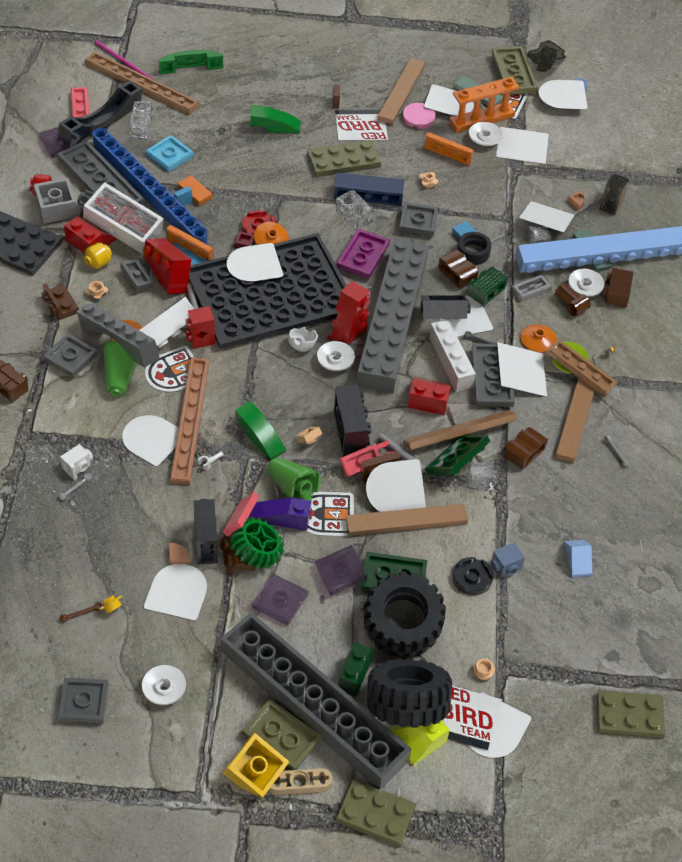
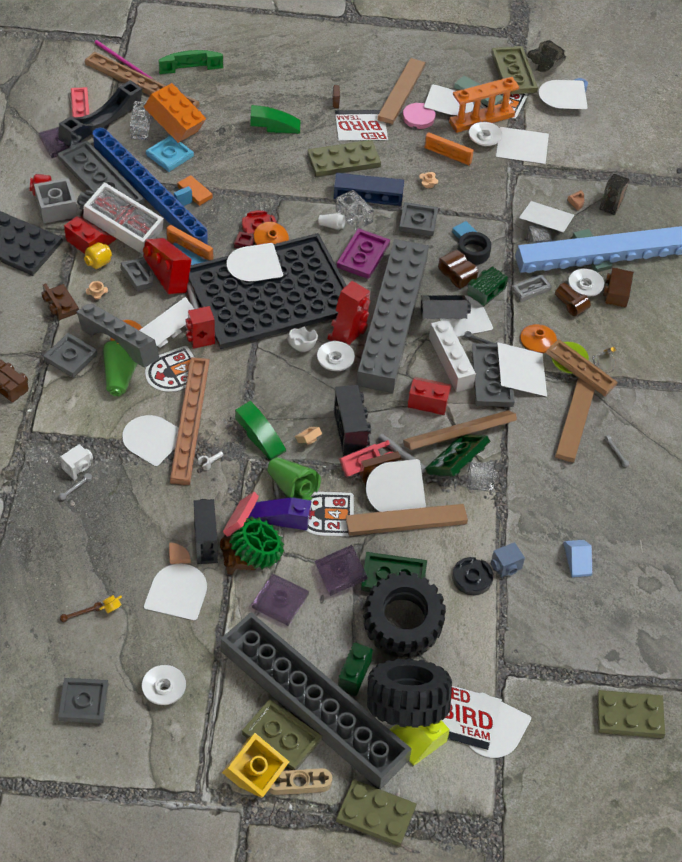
(174, 112): none -> orange brick
(333, 221): none -> white cone
(484, 669): light nougat plate -> none
(525, 447): reddish brown brick -> none

